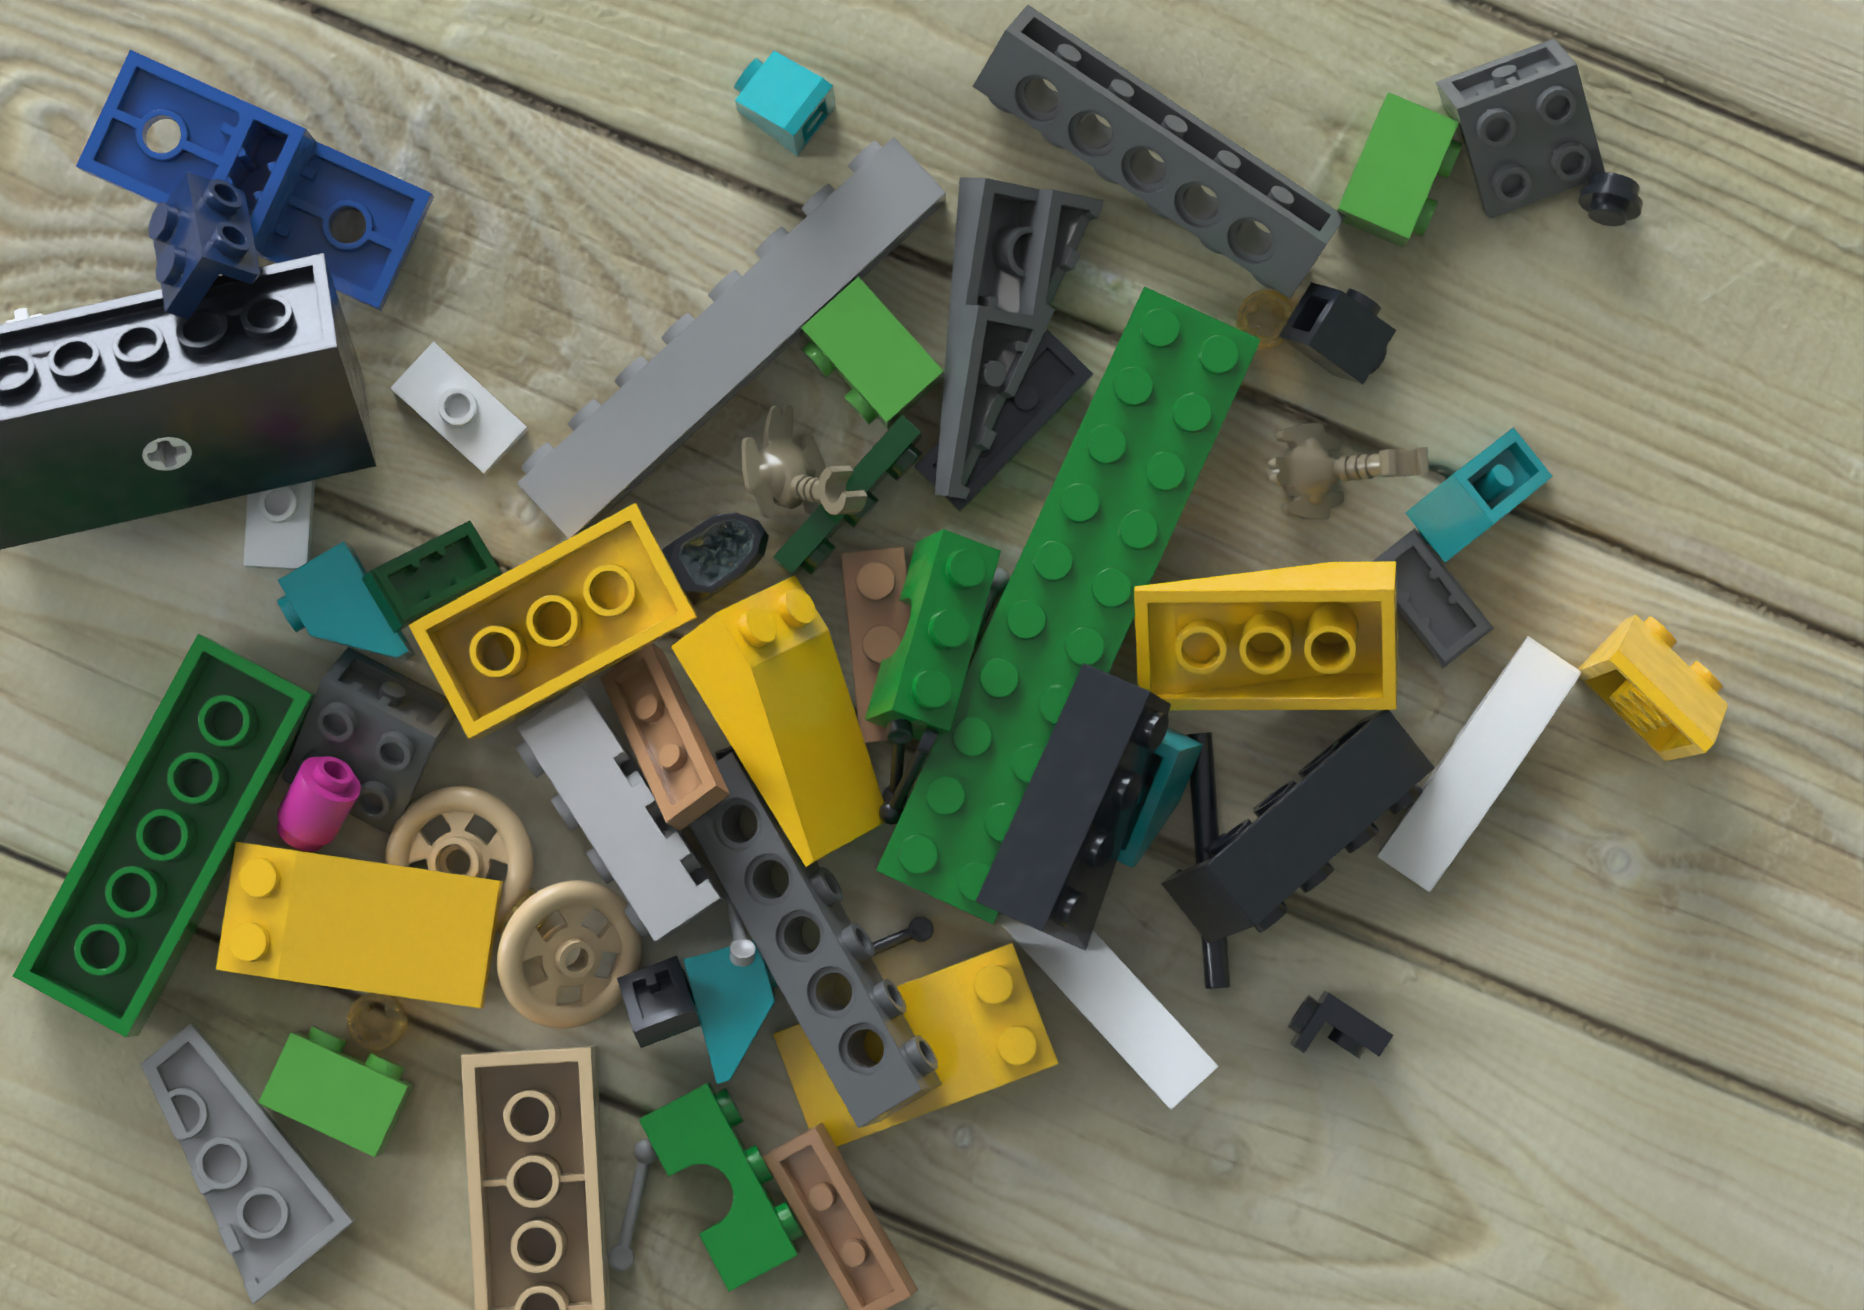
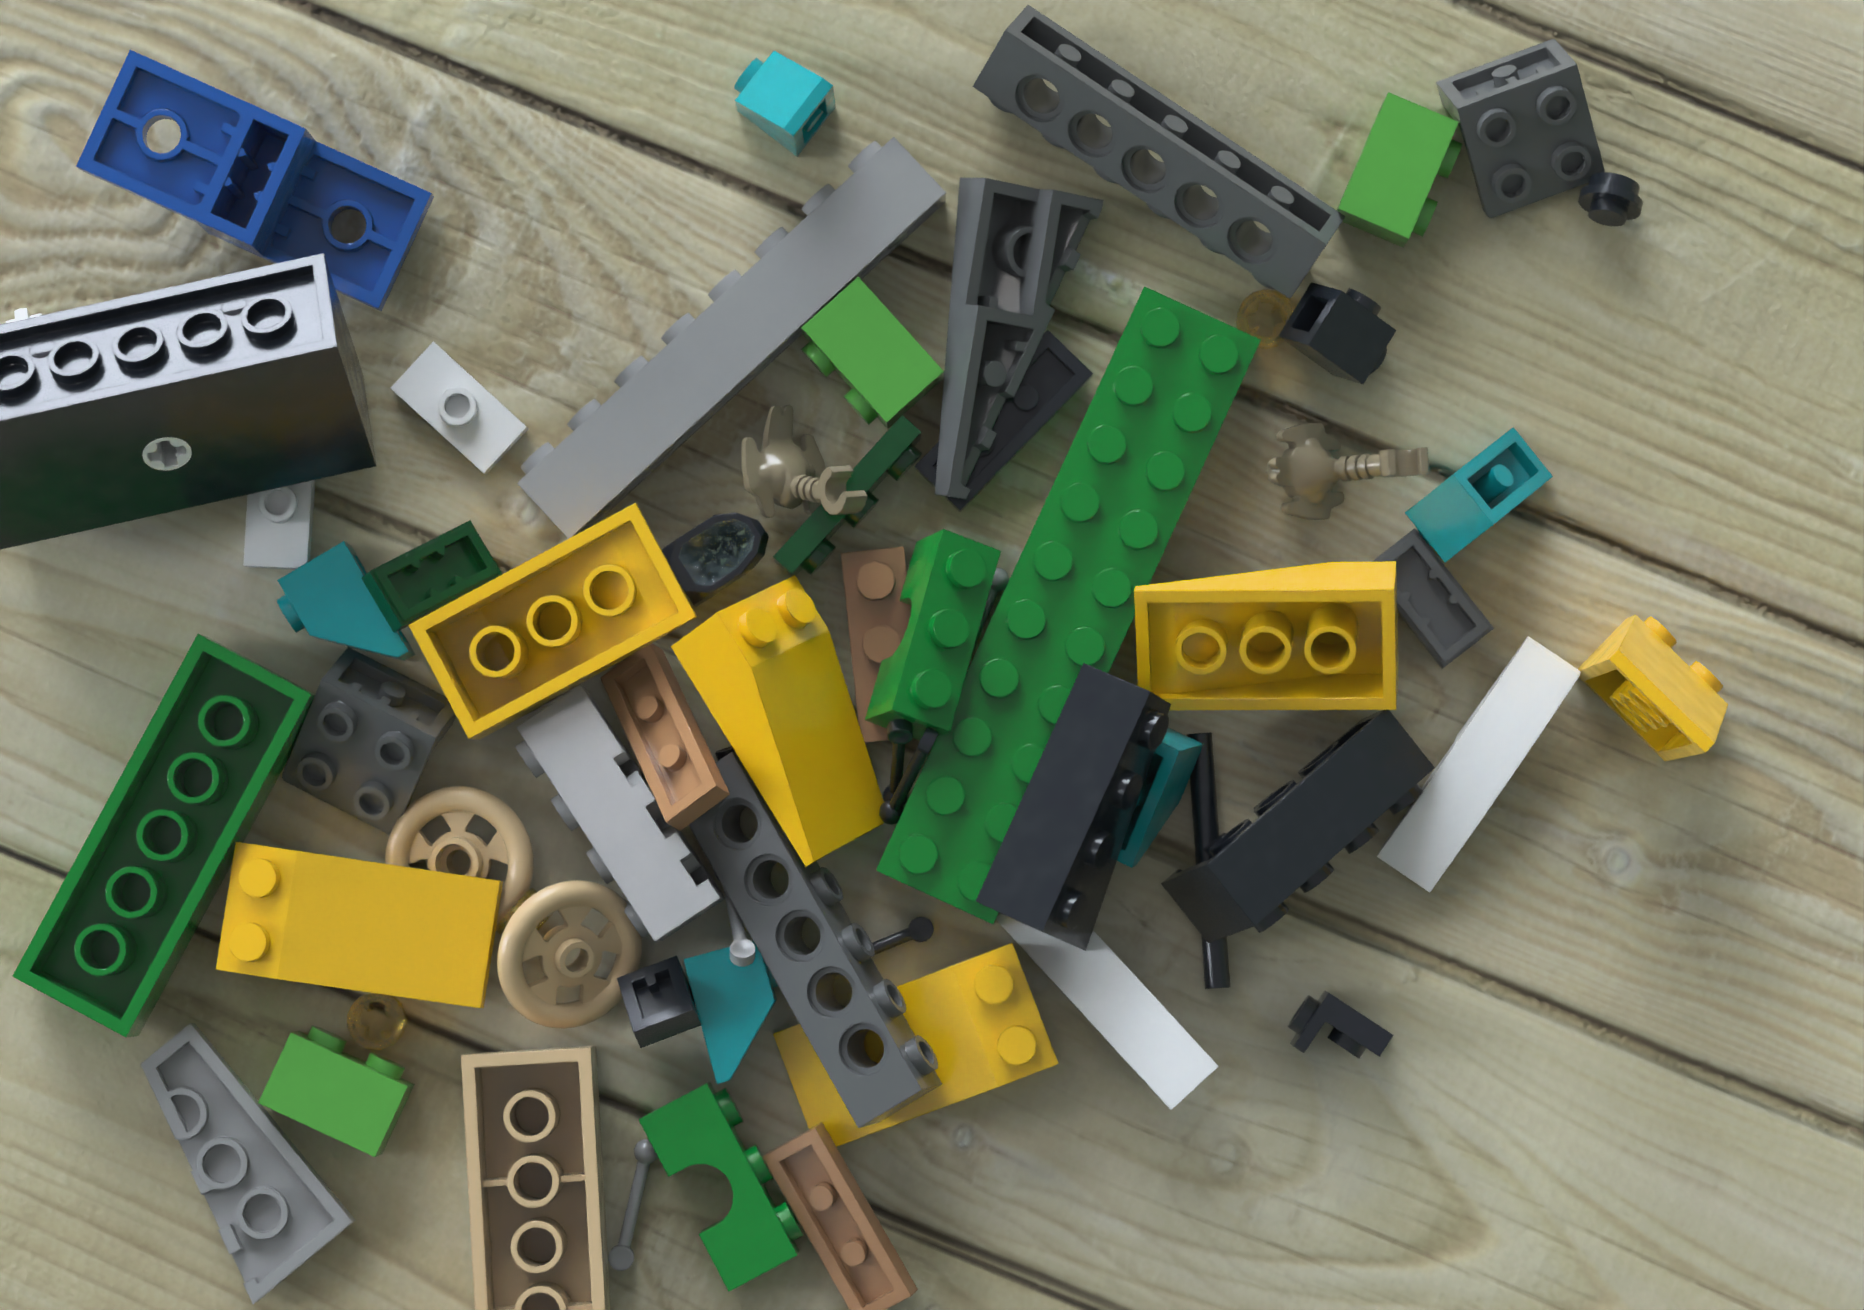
(199, 236): dark blue bracket -> none
(317, 803): dark pink brick -> none

